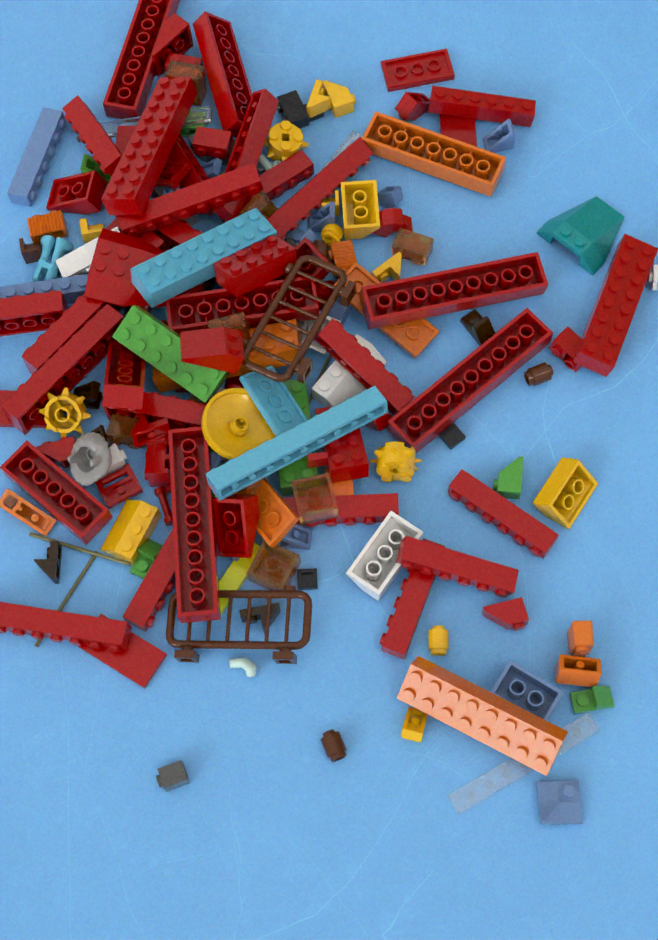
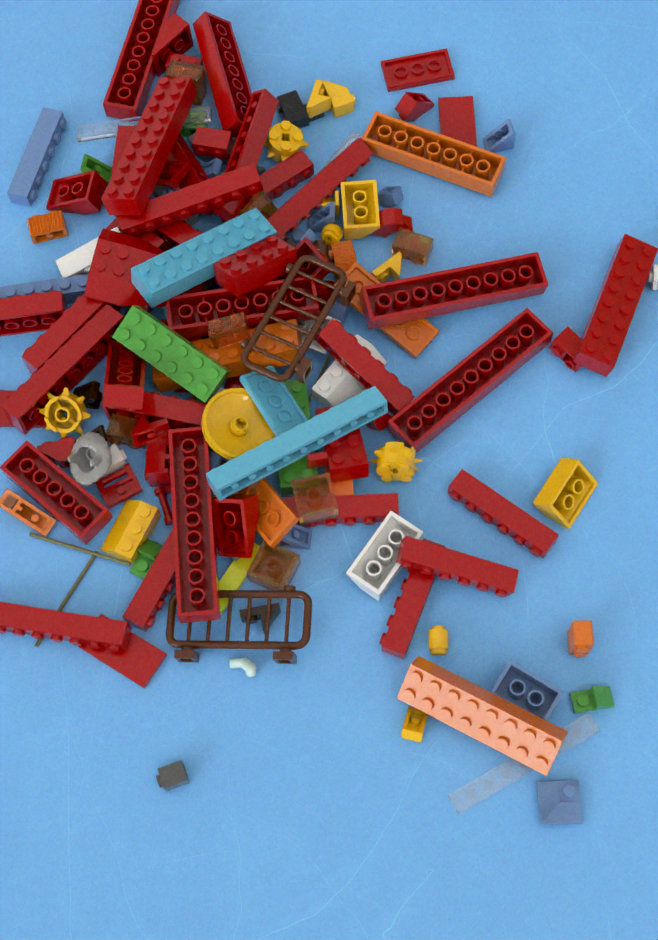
(30, 252): reddish brown panel -> none
(44, 267): medium azure piece -> none
(52, 565): dark brown slope -> none
(89, 232): yellow panel -> none
(93, 134): red brick -> none
(213, 348): red slope -> none
(265, 162): light aqua arm -> none
(307, 579): black tile -> none
(333, 745): reddish brown brick -> none
(452, 436): black tile -> none
(477, 326): dark brown slope -> none
(481, 106): red brick -> none
(508, 614): red slope -> none
(510, 480): bright green slope -> none
(538, 374): reddish brown brick -> none
(577, 670): orange brick -> none
(585, 231): teal wedge -> none

